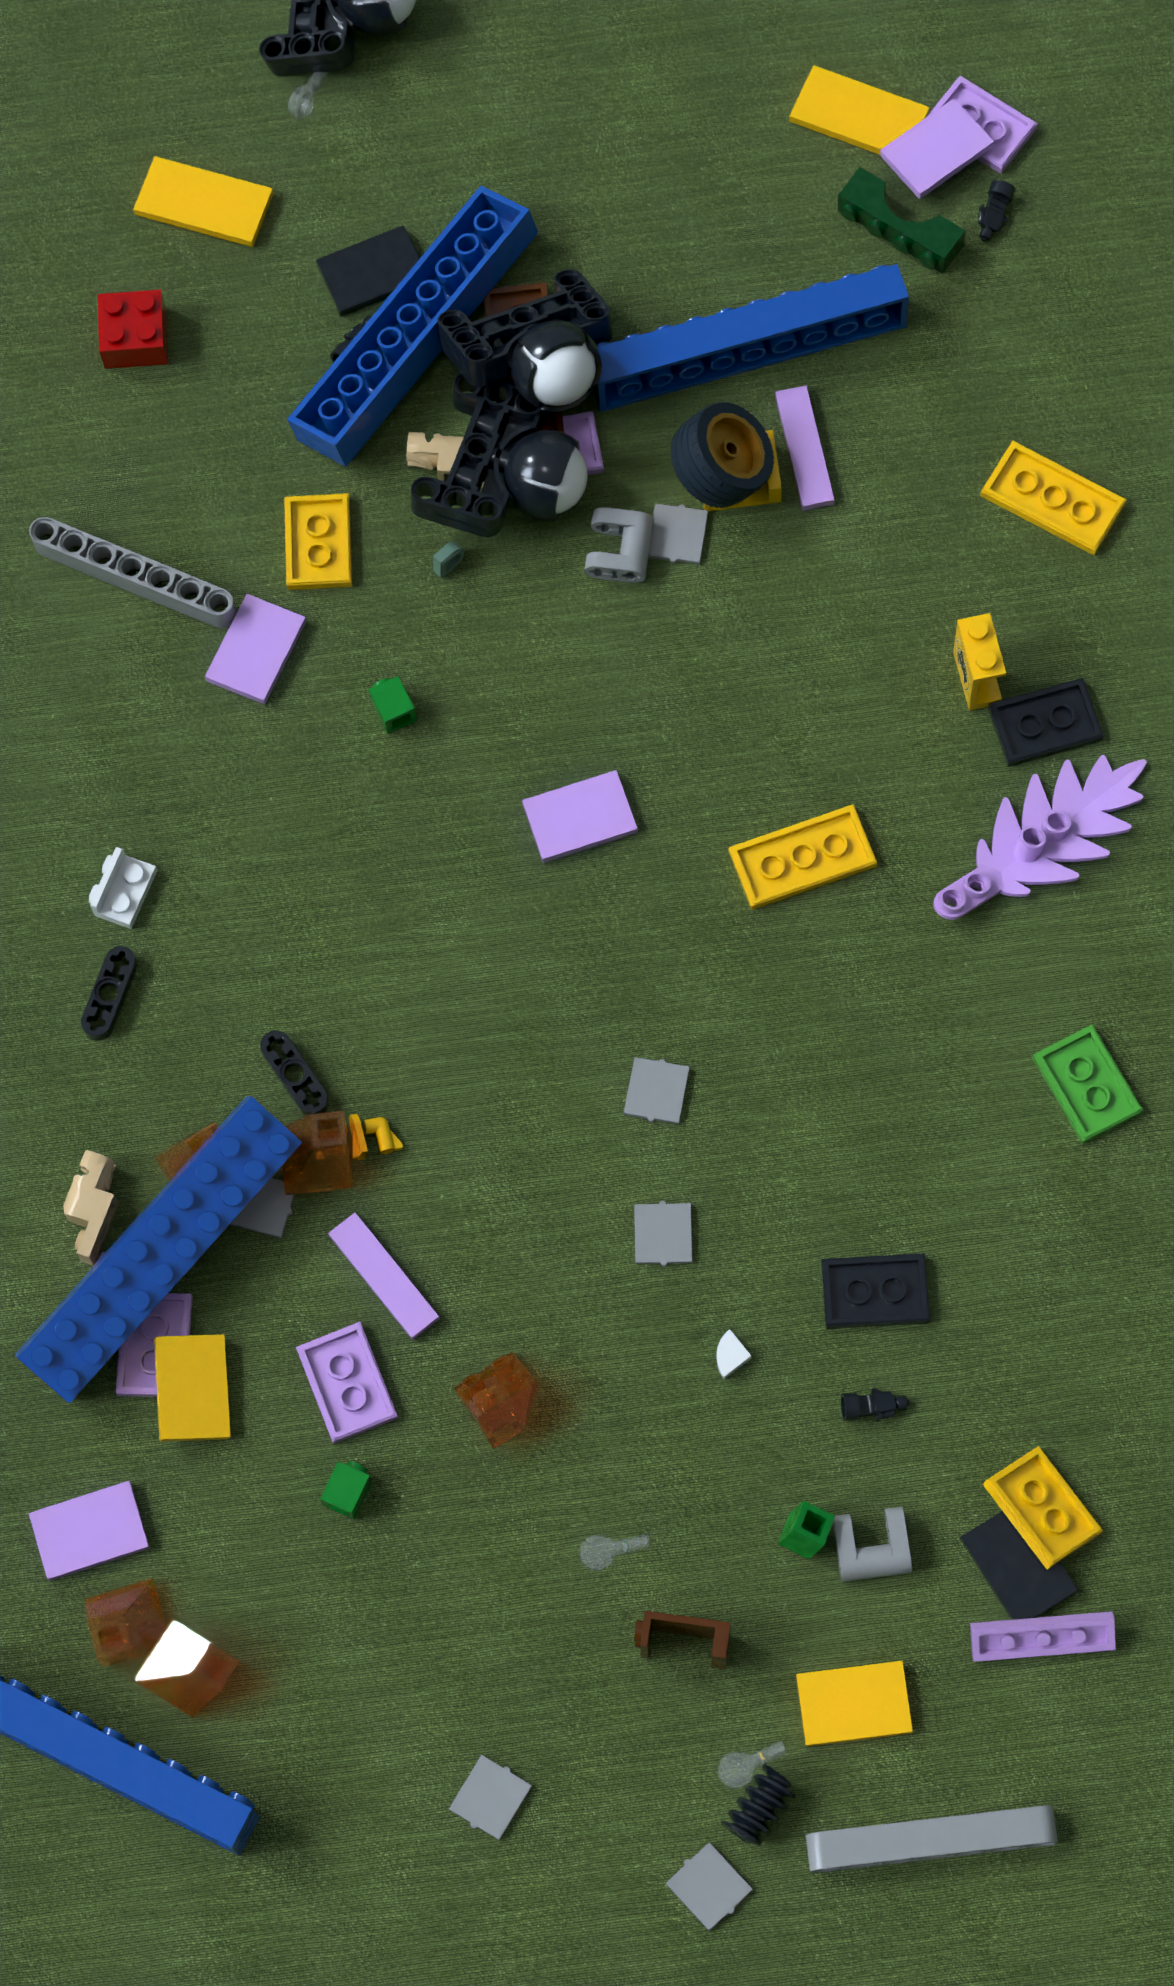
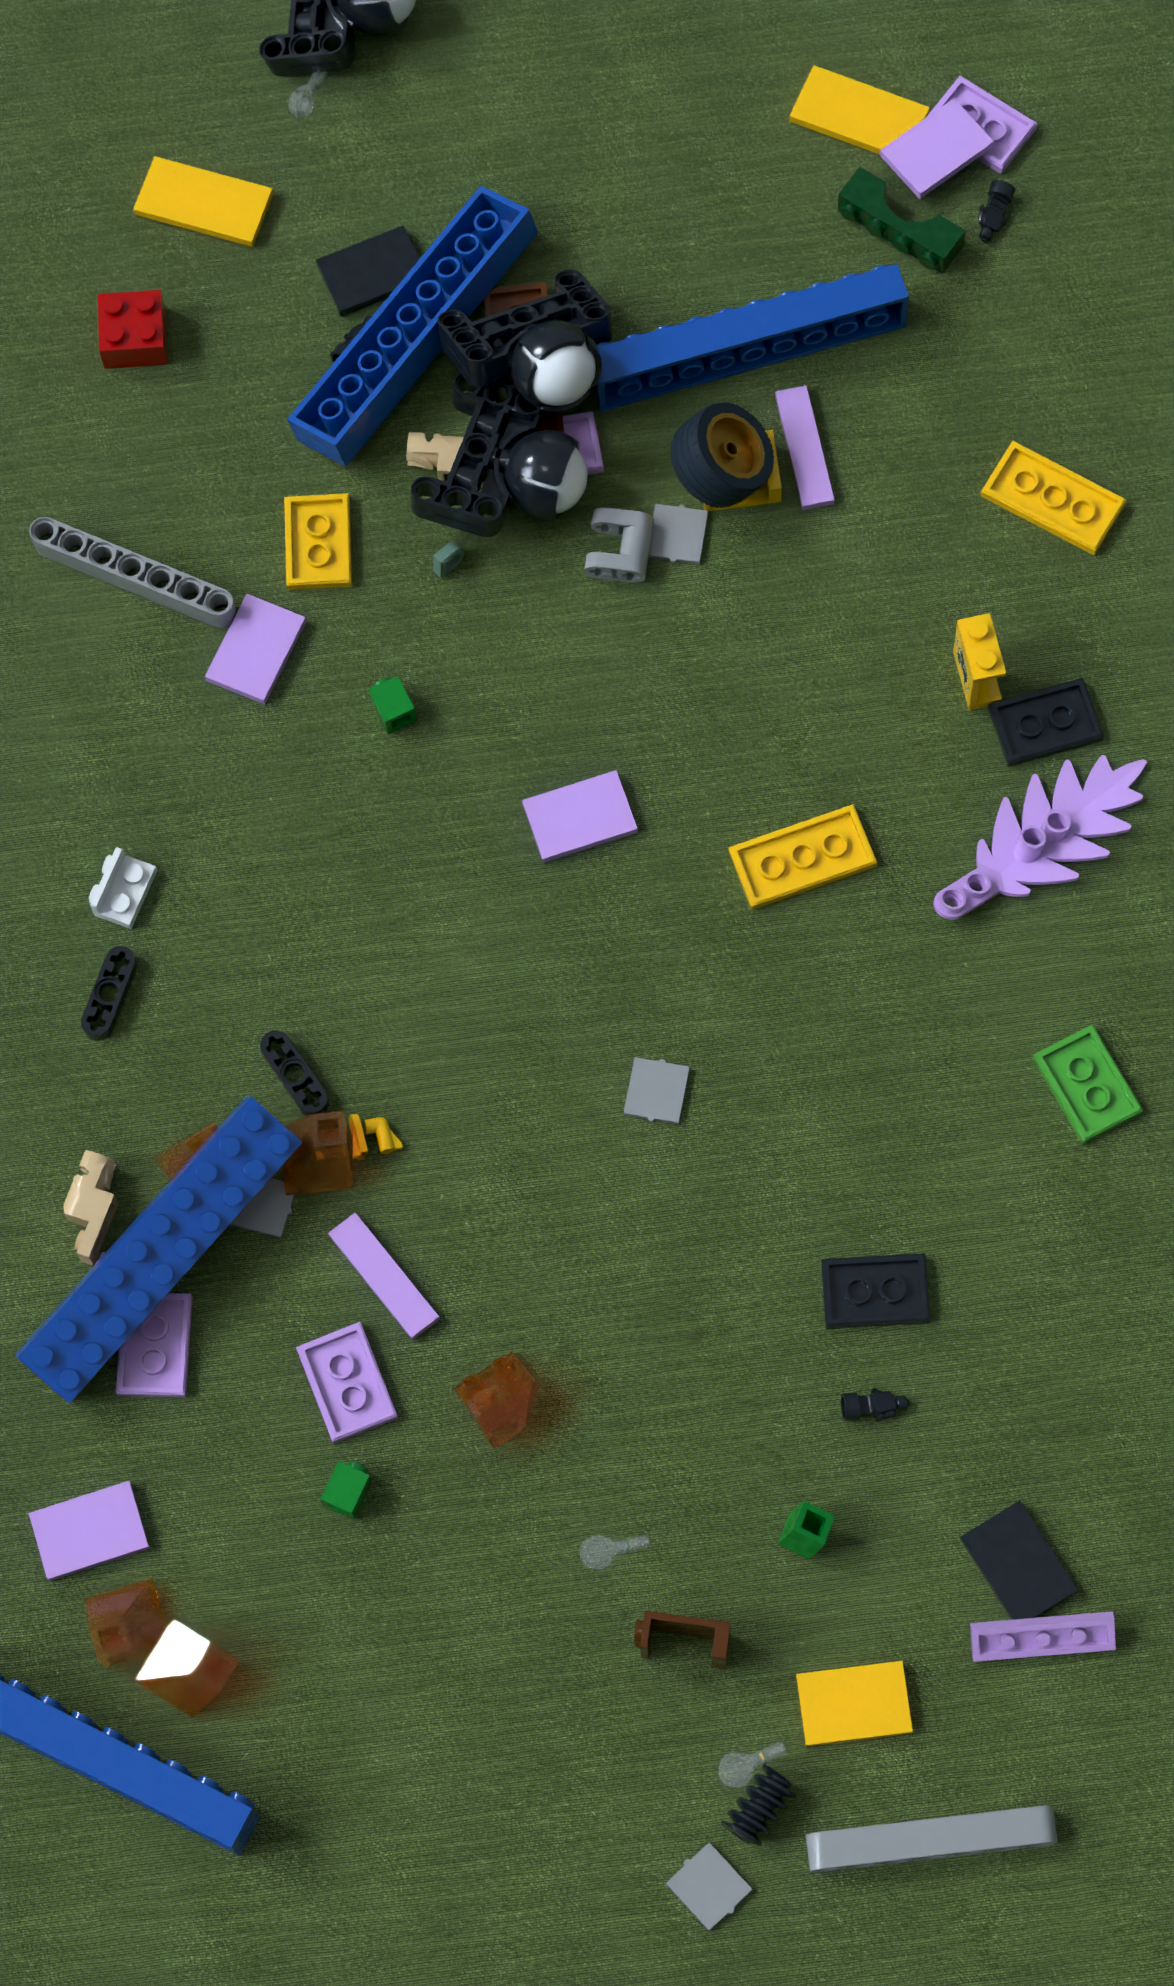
(192, 1388): yellow tile -> none
(490, 1797): light grey piece -> none
(663, 1233): light grey piece -> none
(731, 1354): white tile -> none
(877, 1559): light grey connector -> none
(1042, 1507): yellow tile -> none

